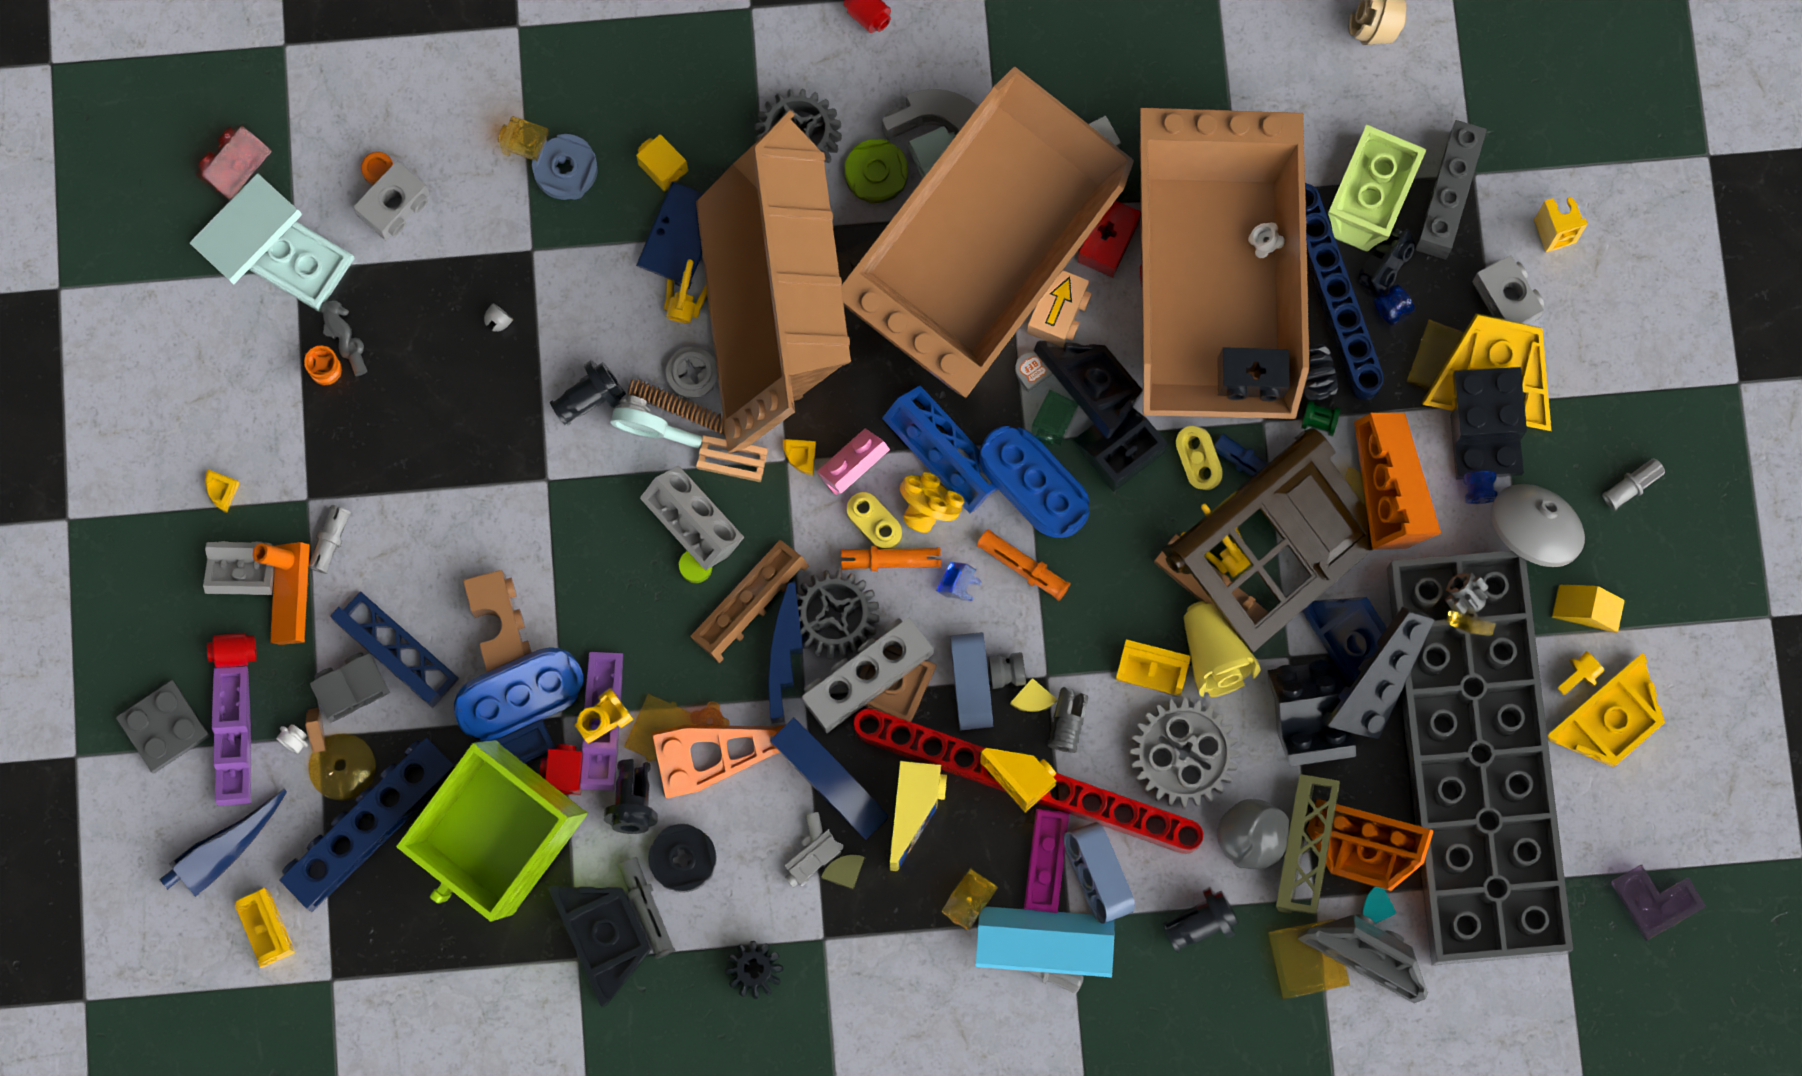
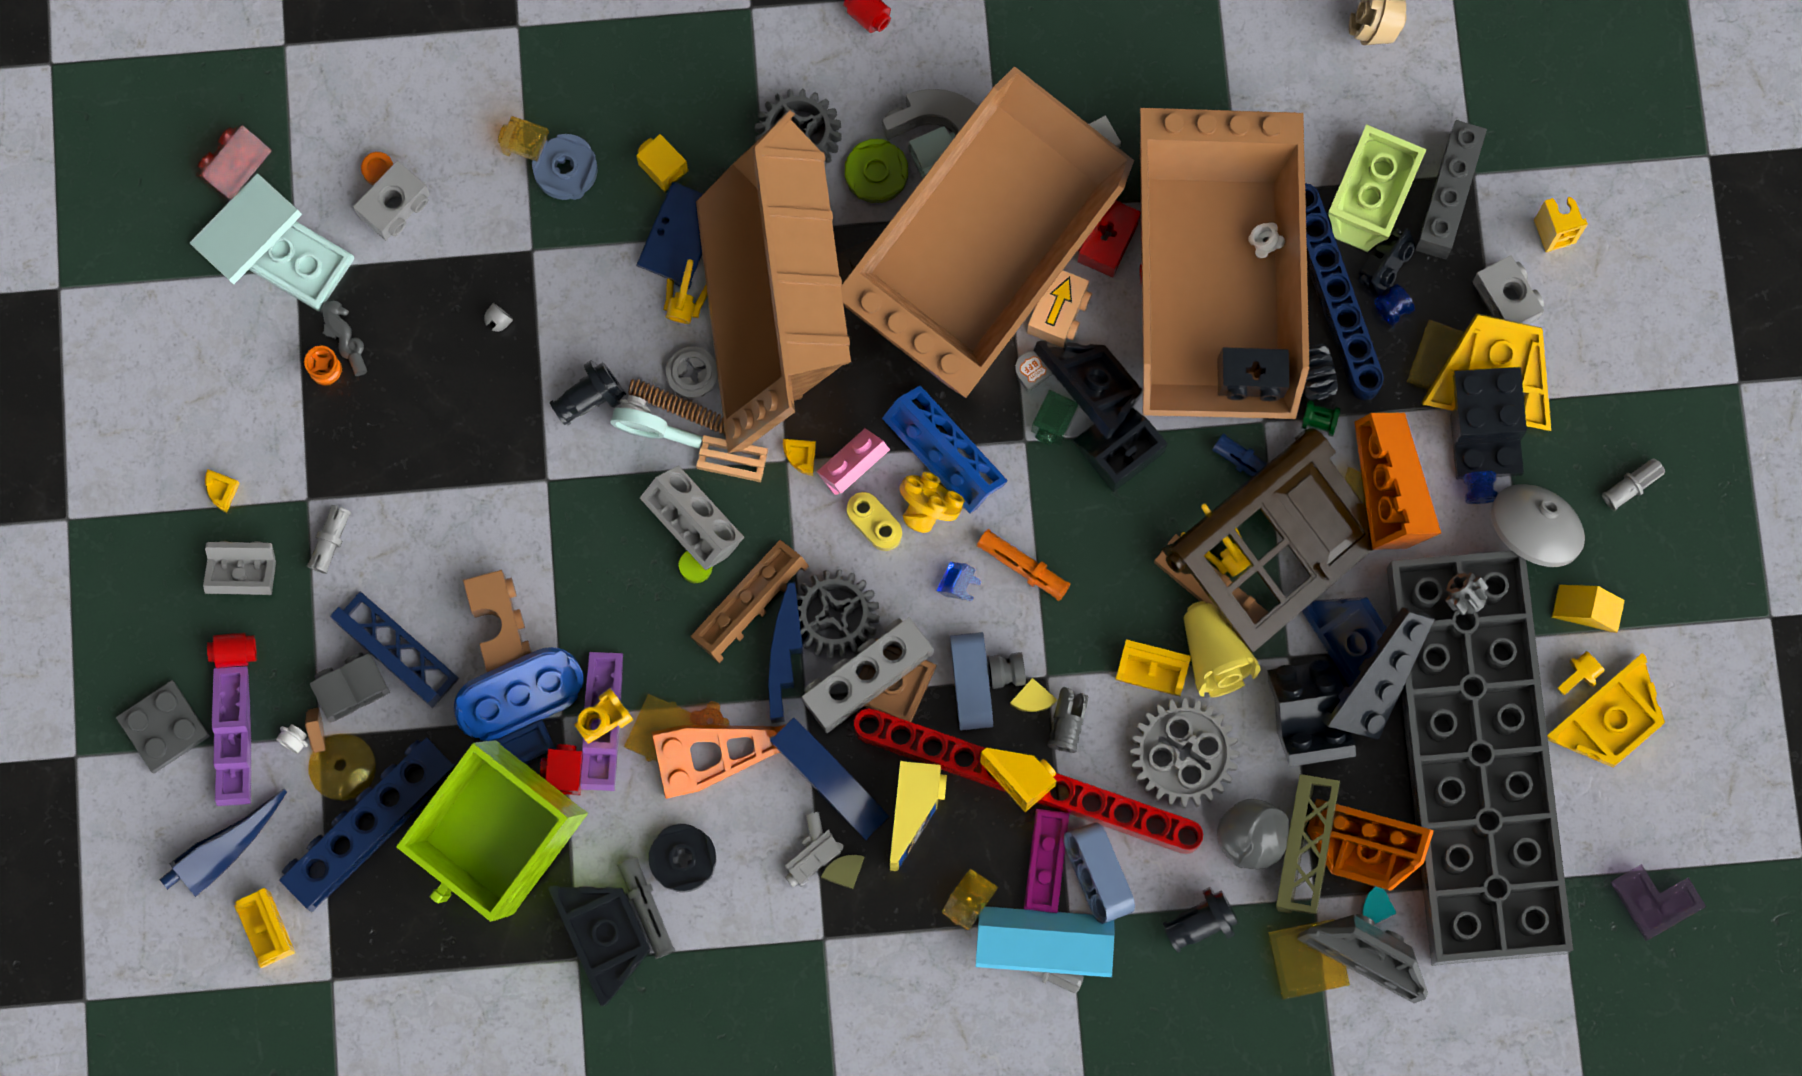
(289, 589): orange piece -> none
(631, 811): black piece -> none
(745, 977): black gear -> none
(890, 558): orange pin -> none
(1034, 481): blue tile -> none
(1199, 459): light yellow plate -> none
(1470, 623): clear yellow tile -> none

